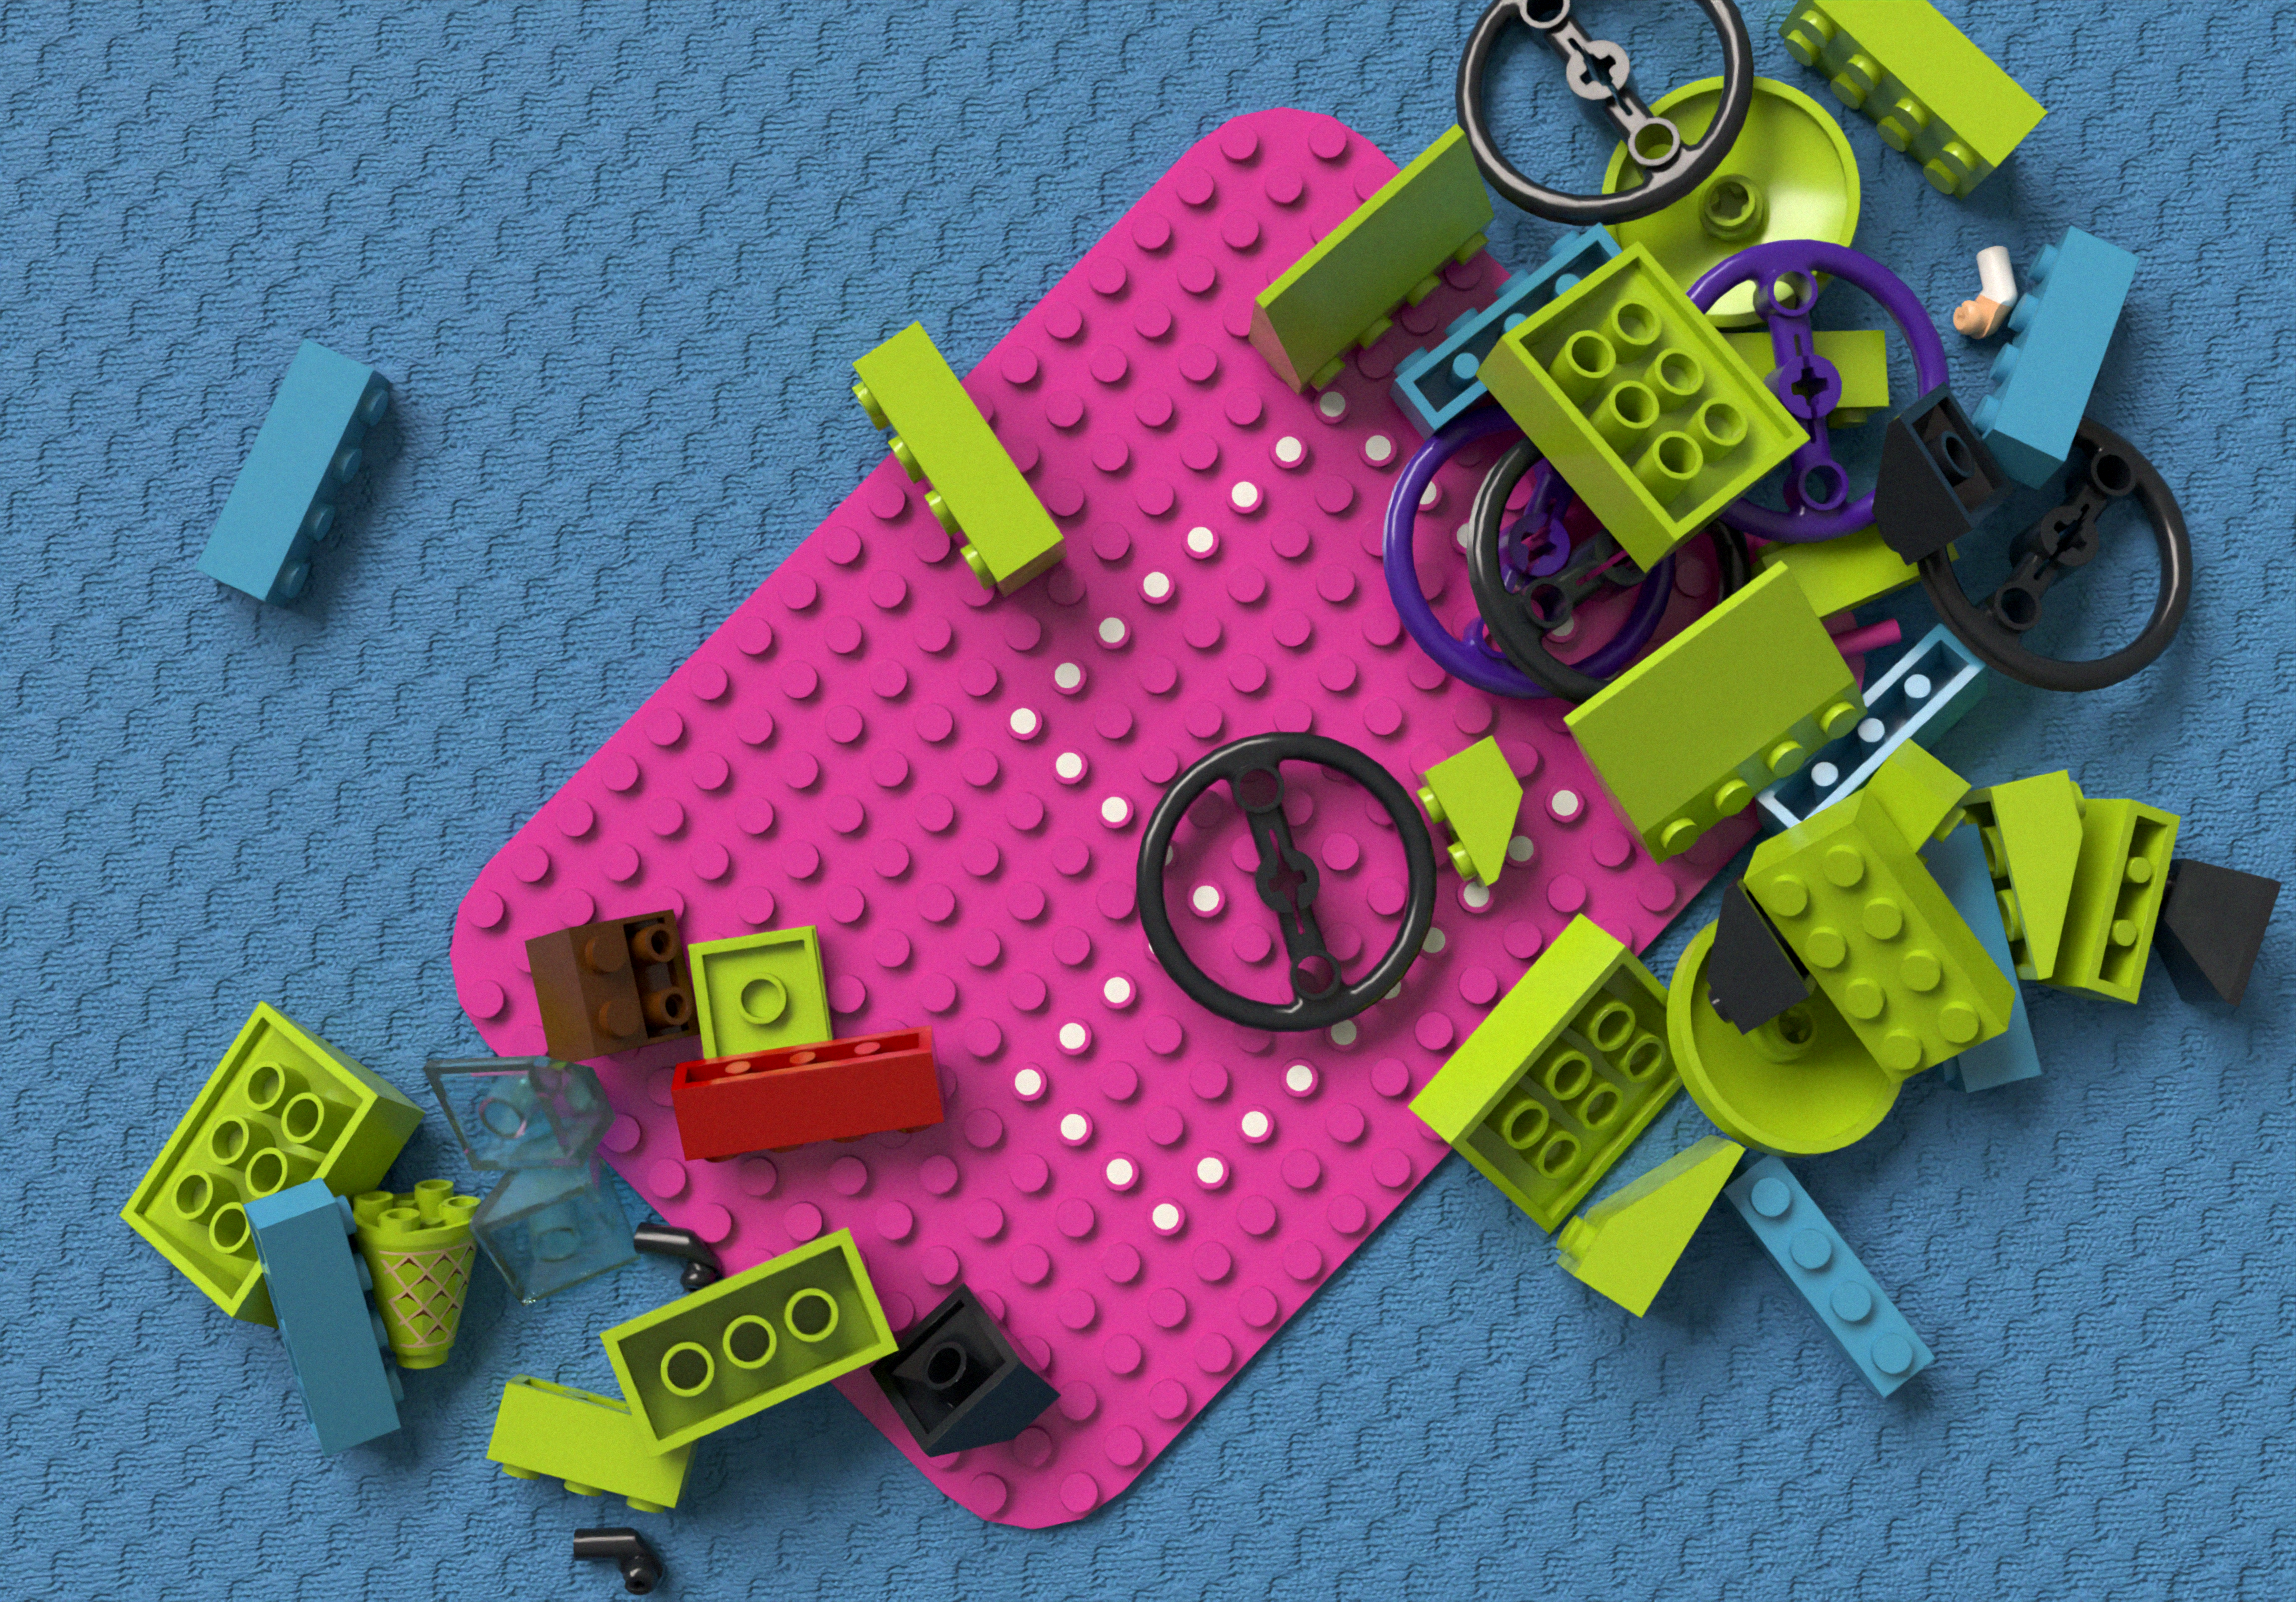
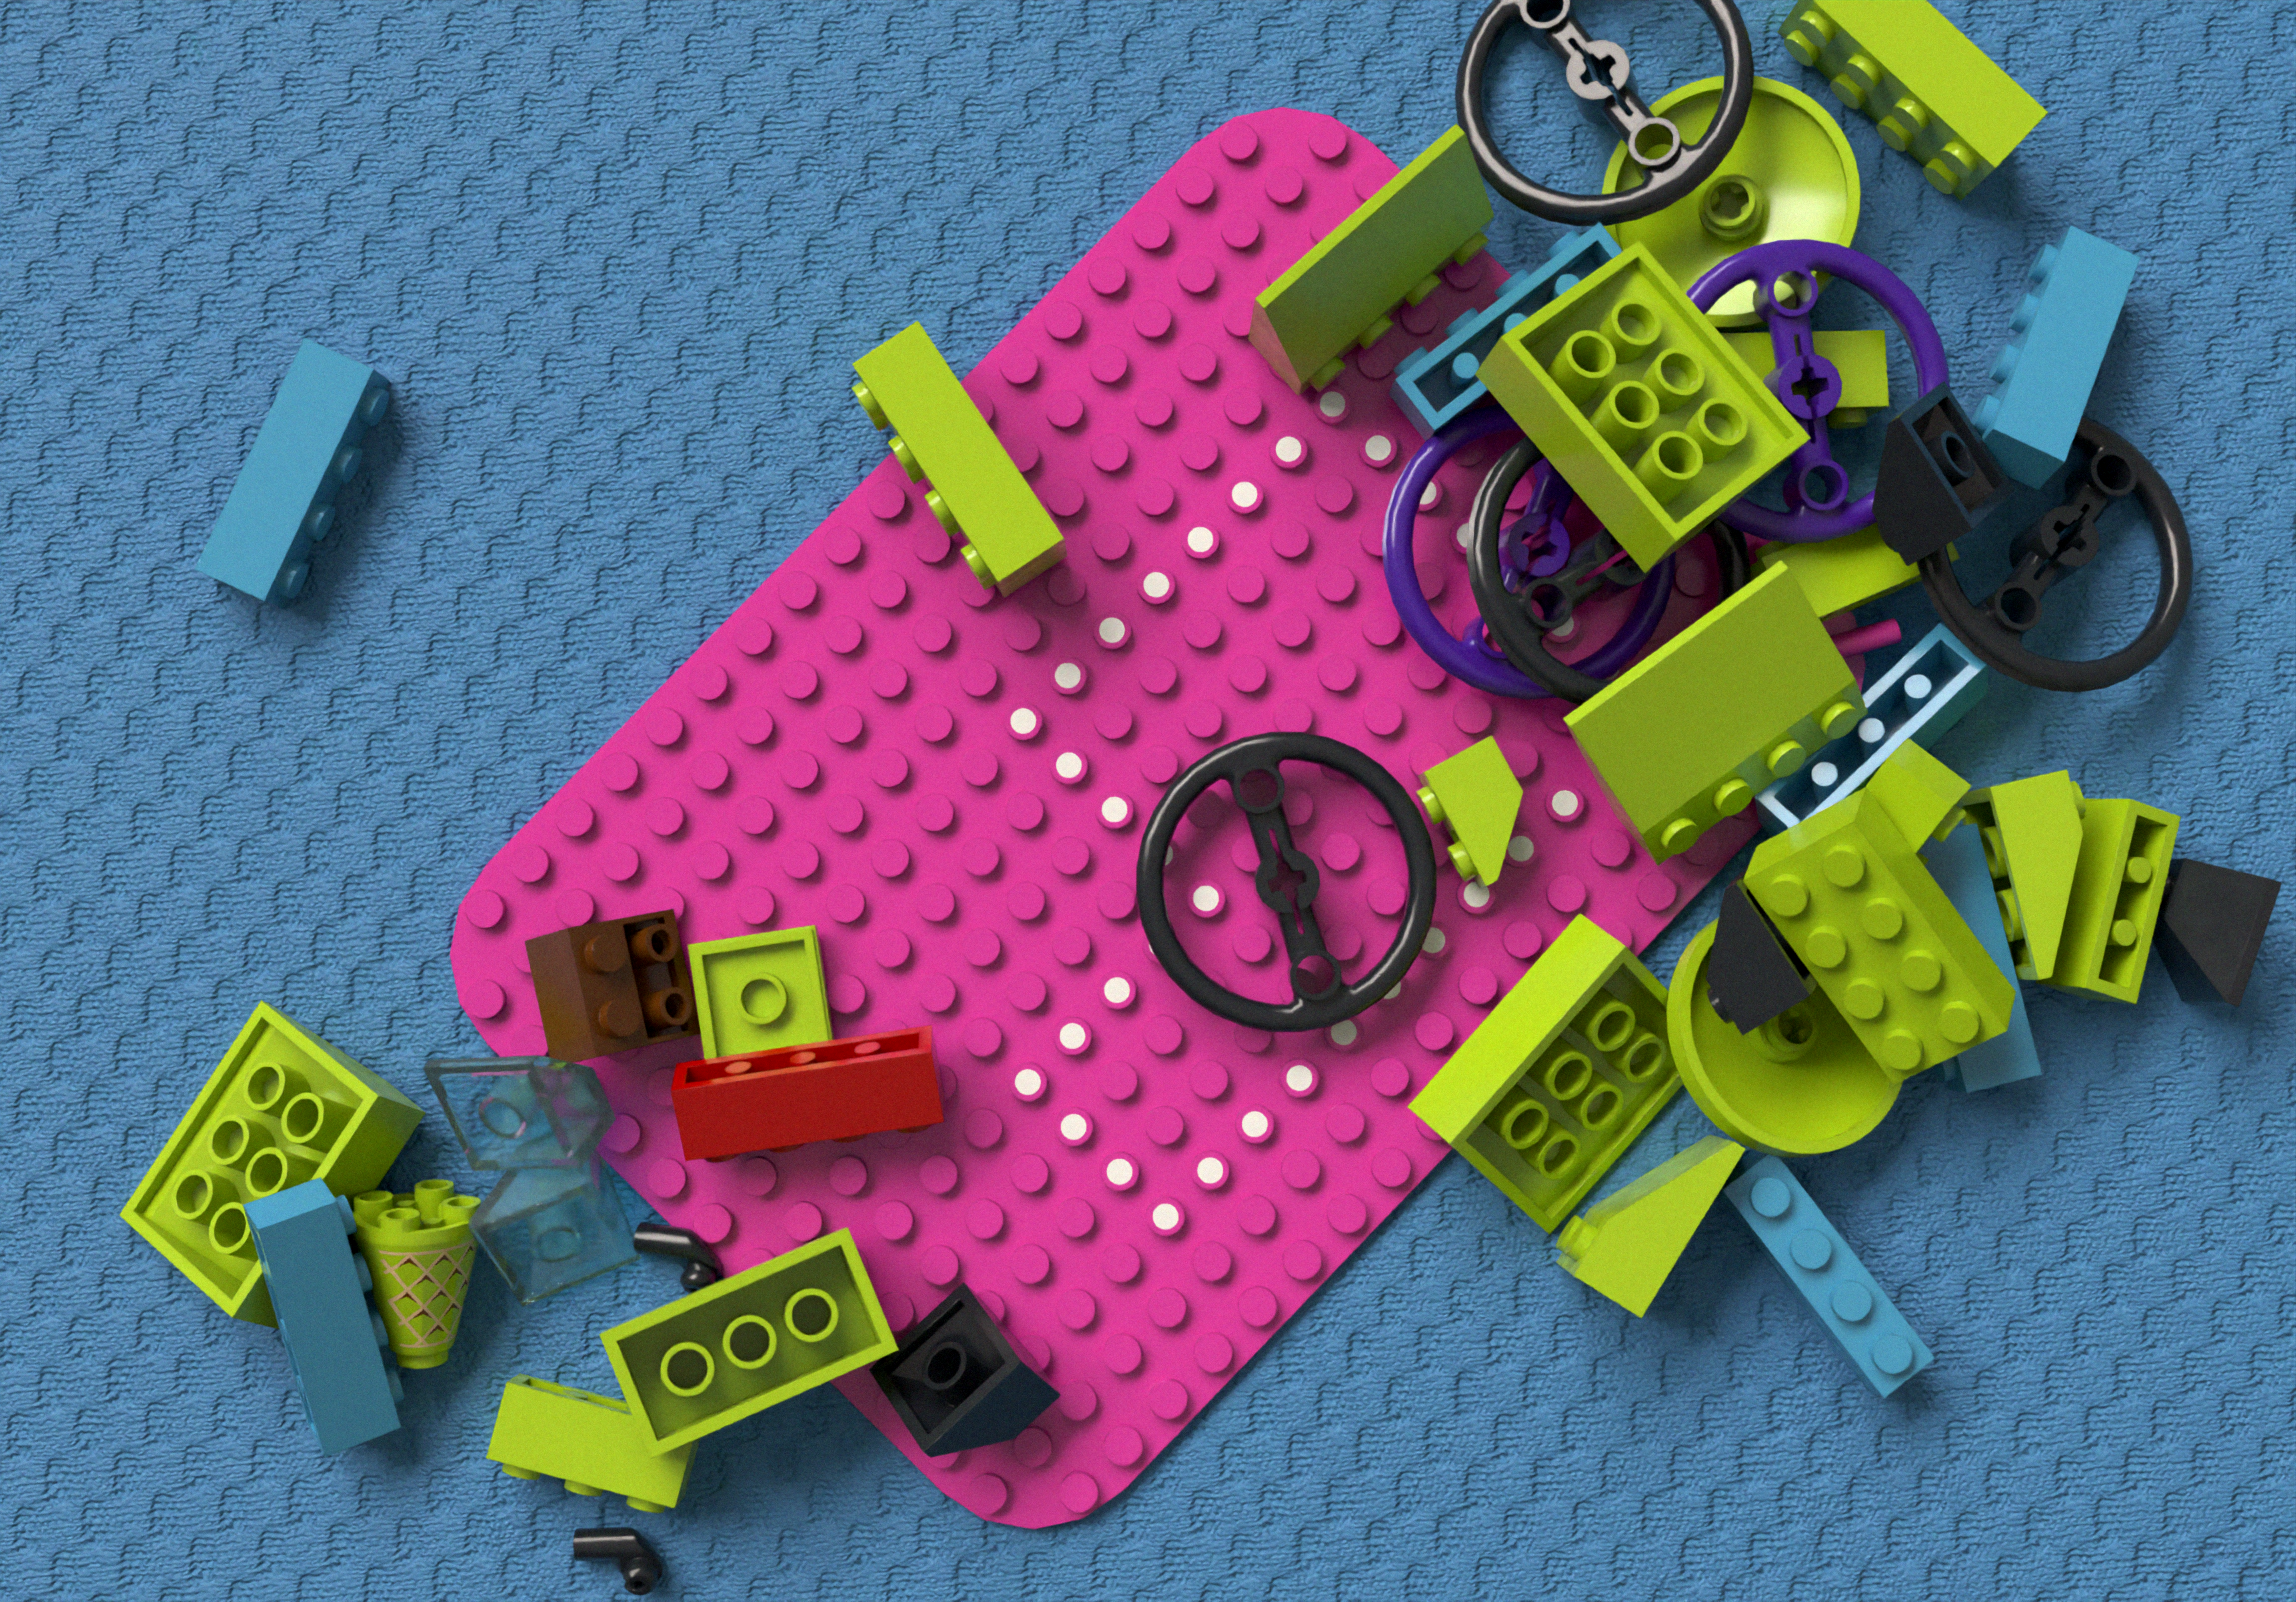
(1996, 299): arm -> none

